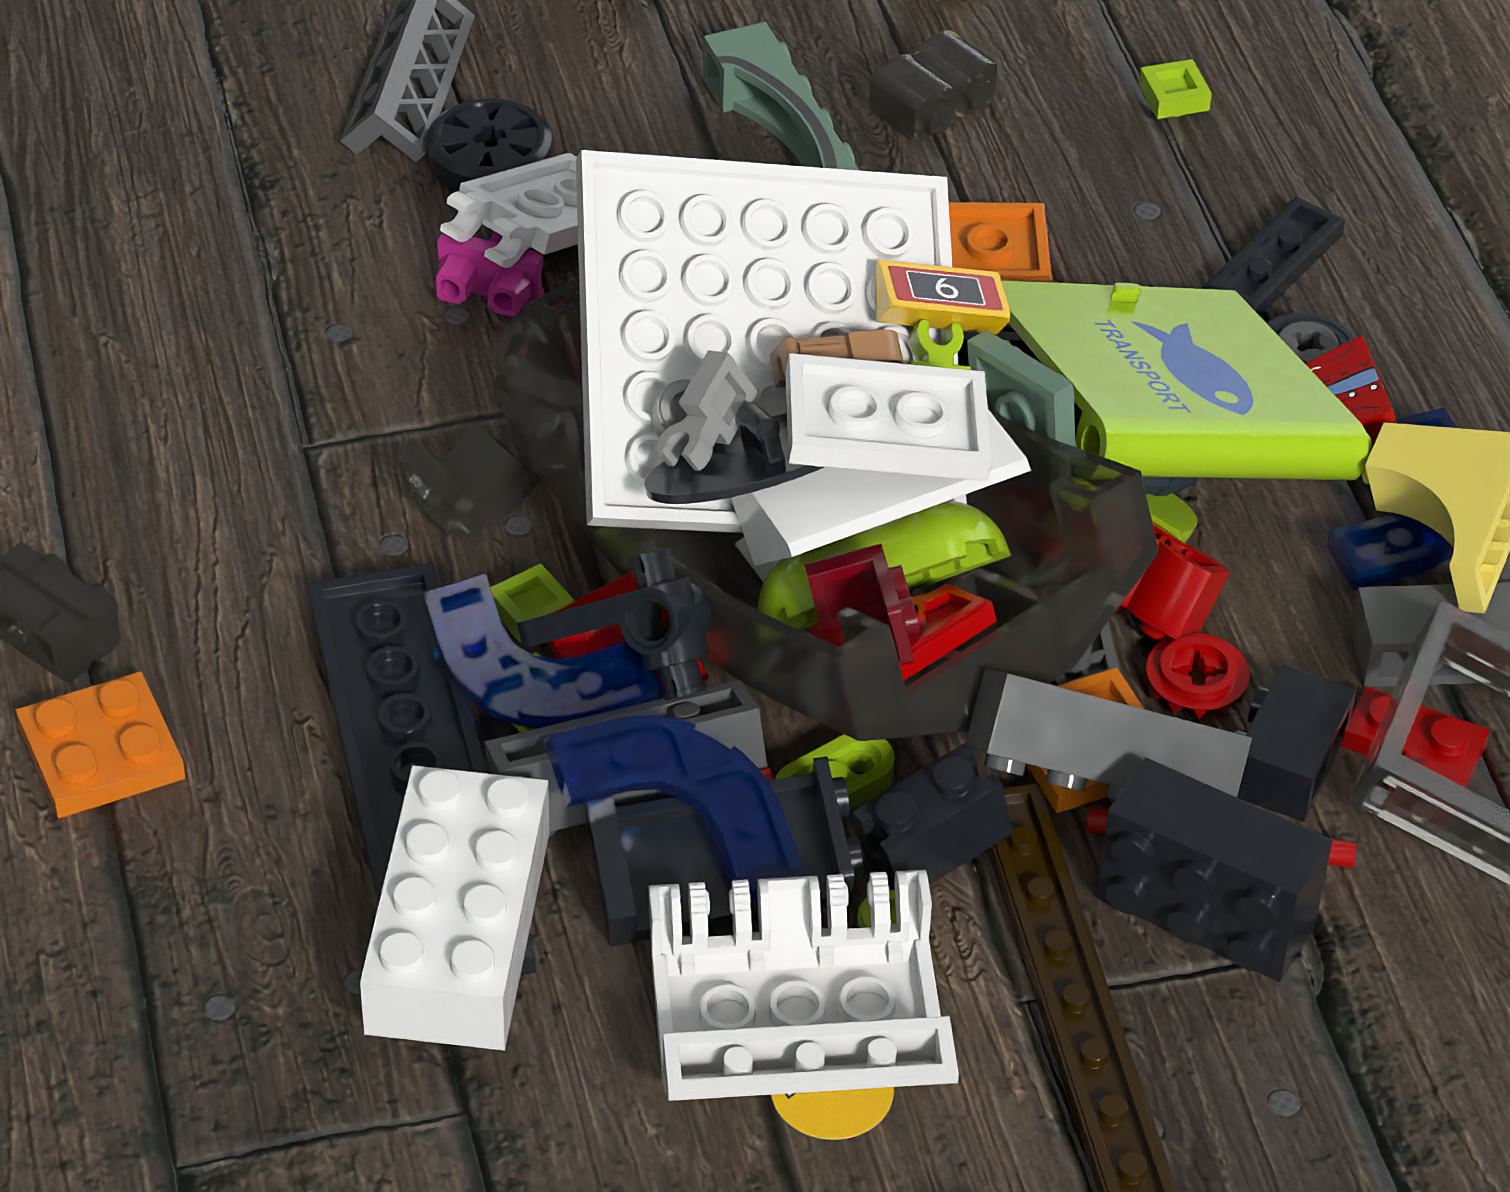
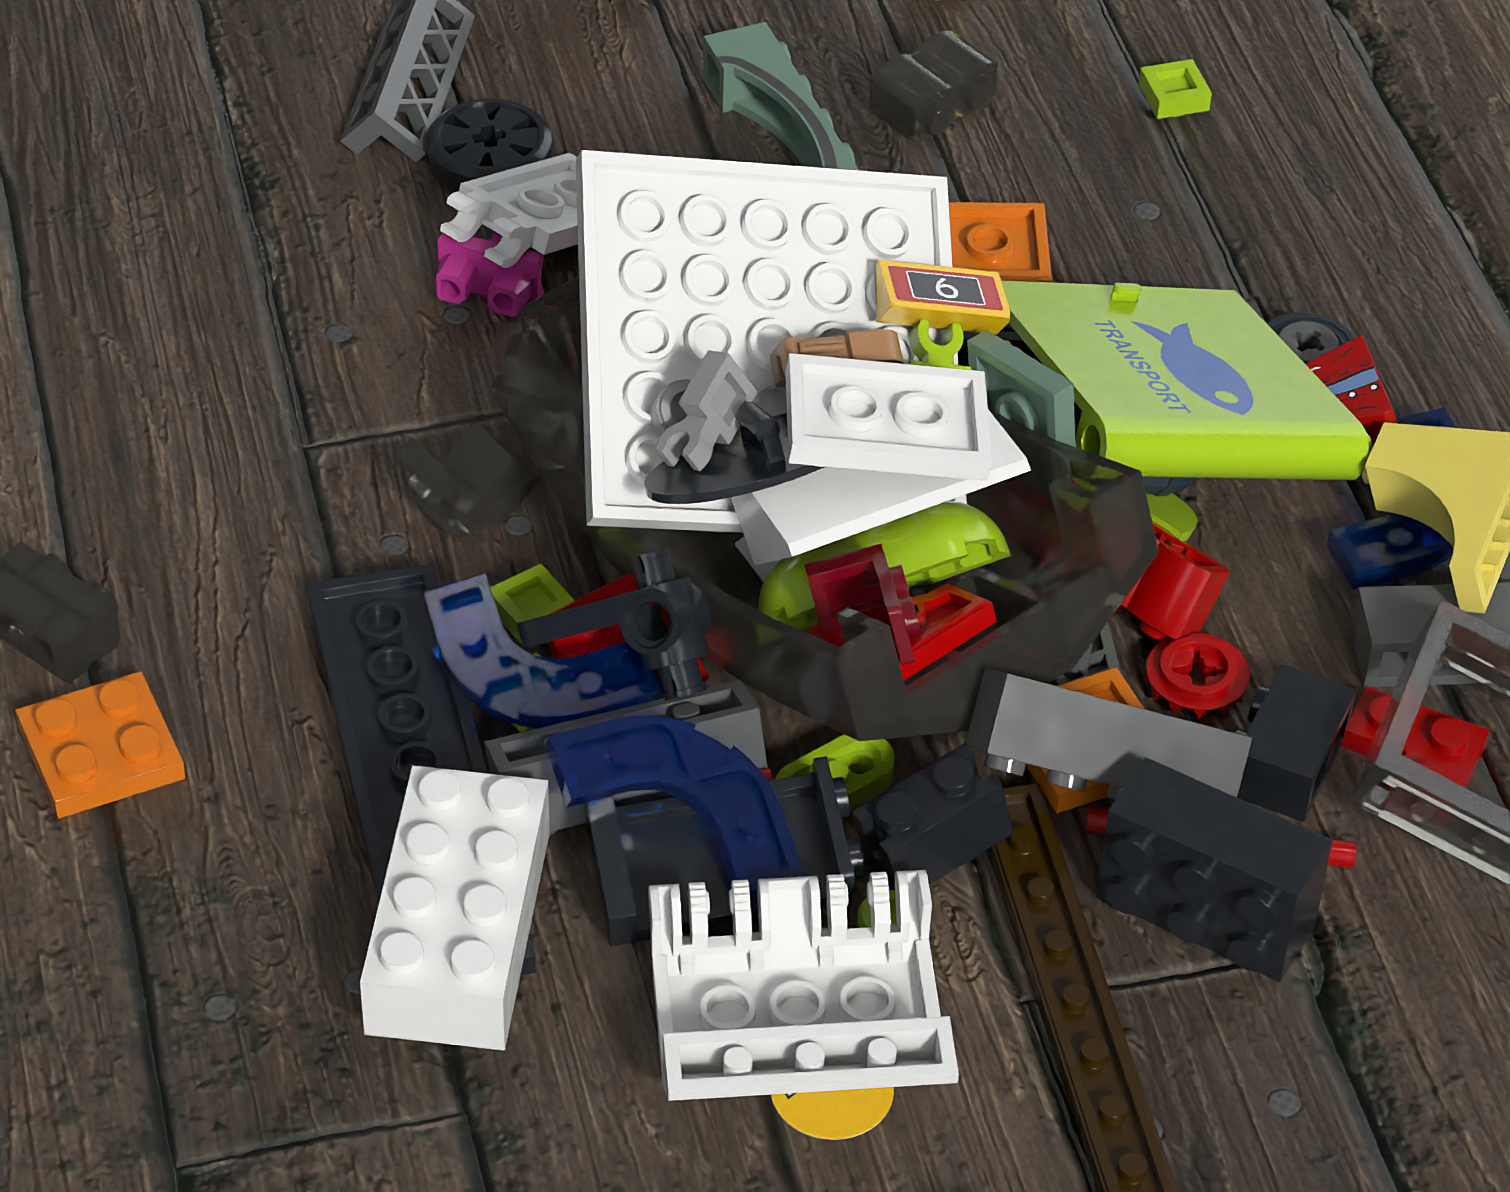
(1279, 254): black tile -> none

